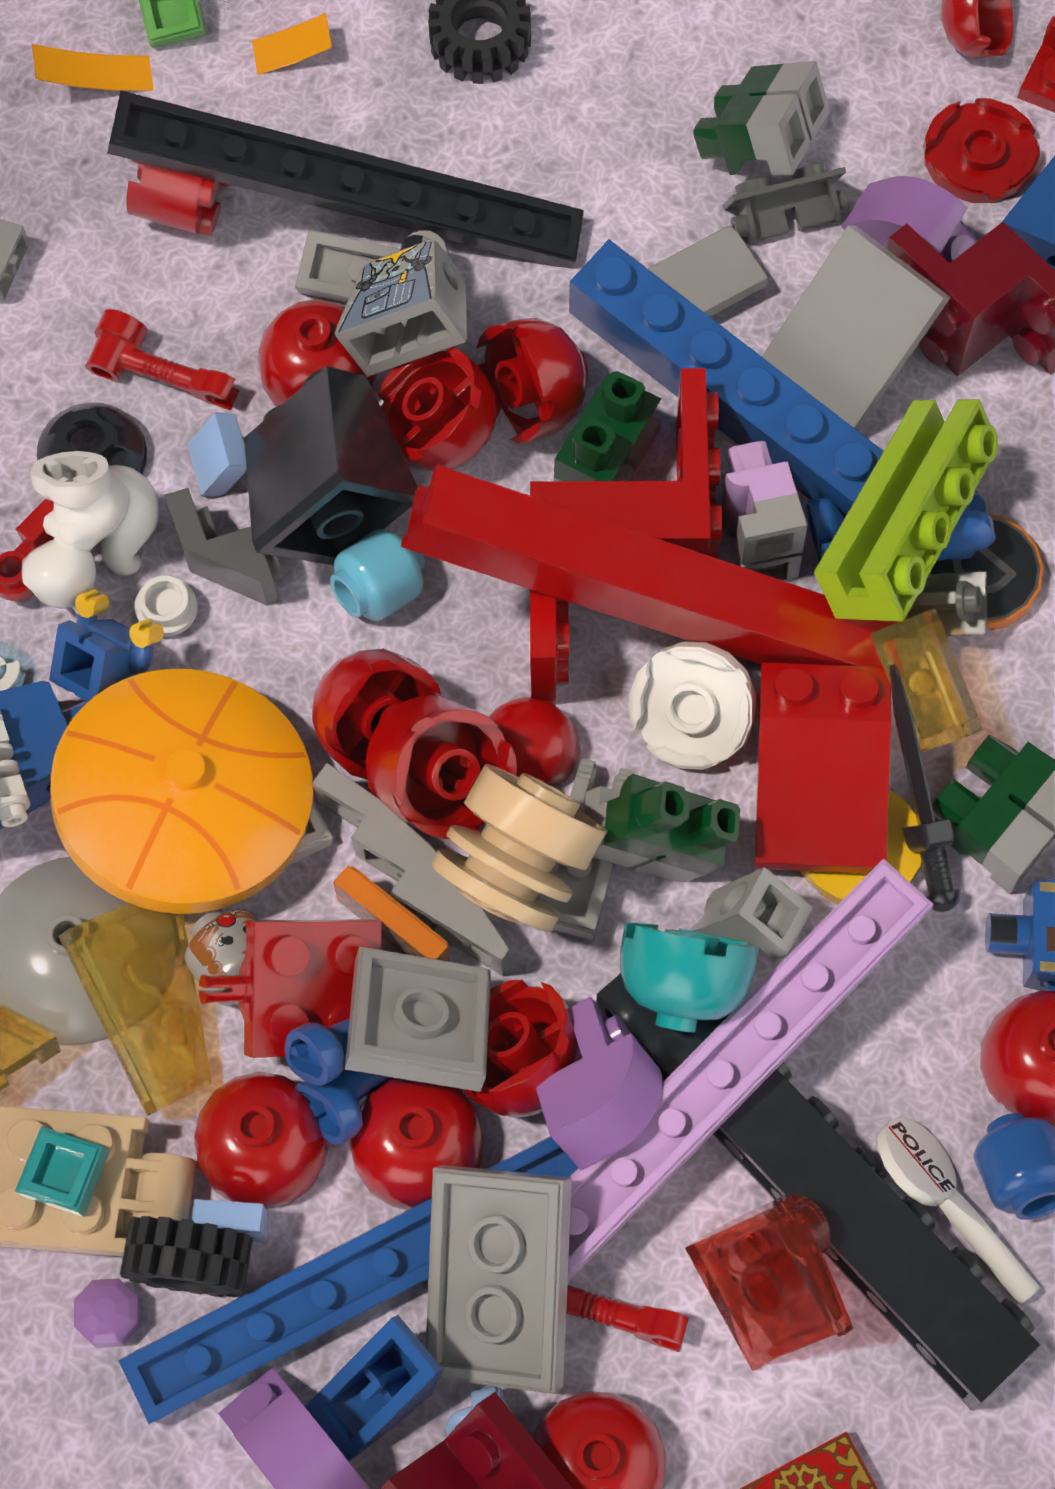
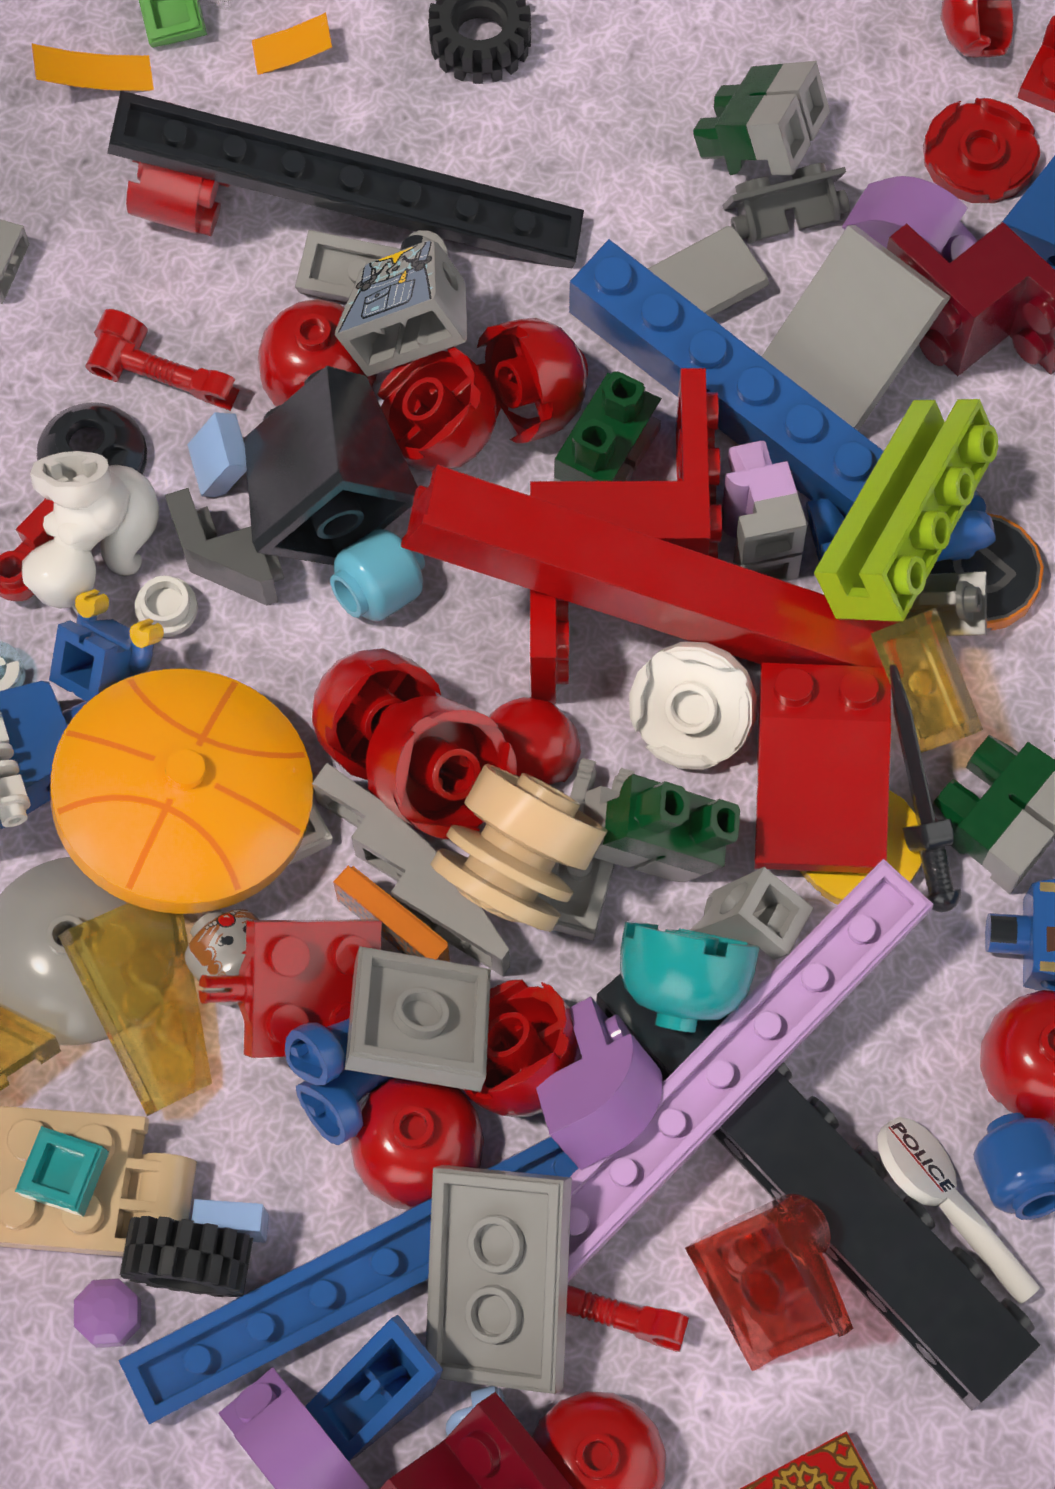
(259, 1141): red cylinder -> none

